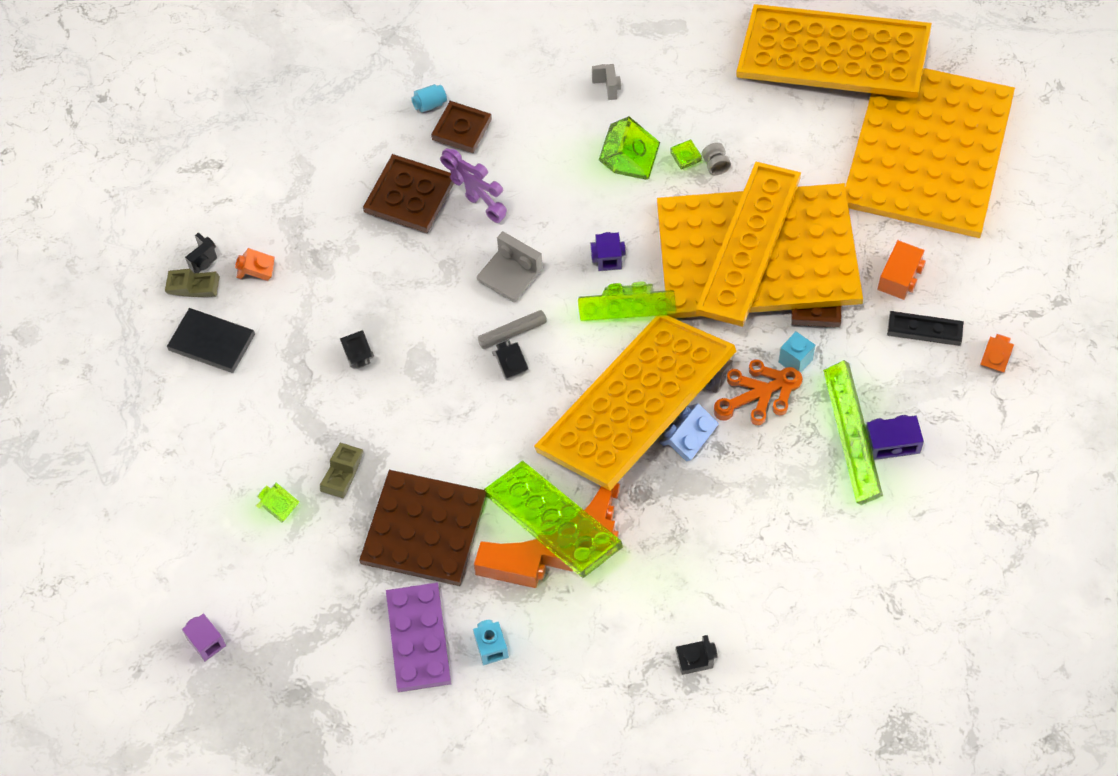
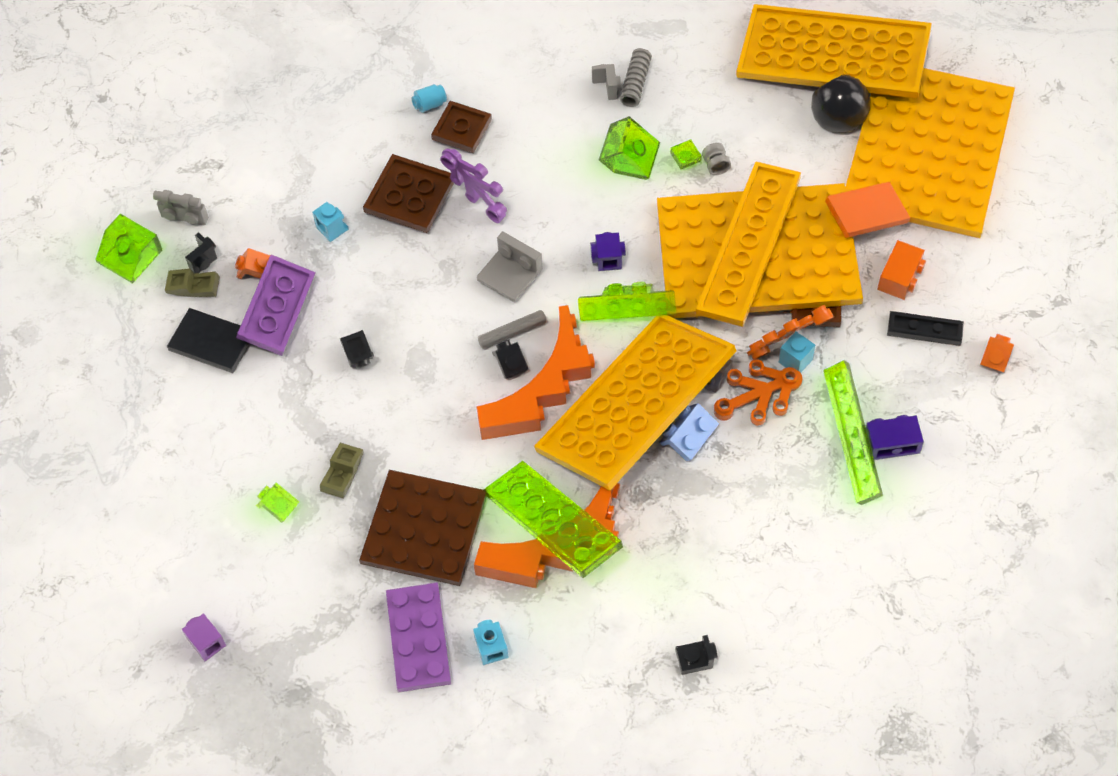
(127, 248): none -> clear neon green slope
(181, 207): none -> light grey plate
(275, 305): none -> medium lavender plate
(329, 221): none -> medium azure brick
(524, 408): none -> orange arch
(635, 77): none -> light grey piece
(761, 348): none -> orange plant
(841, 104): none -> black cylinder
(867, 209): none -> orange tile

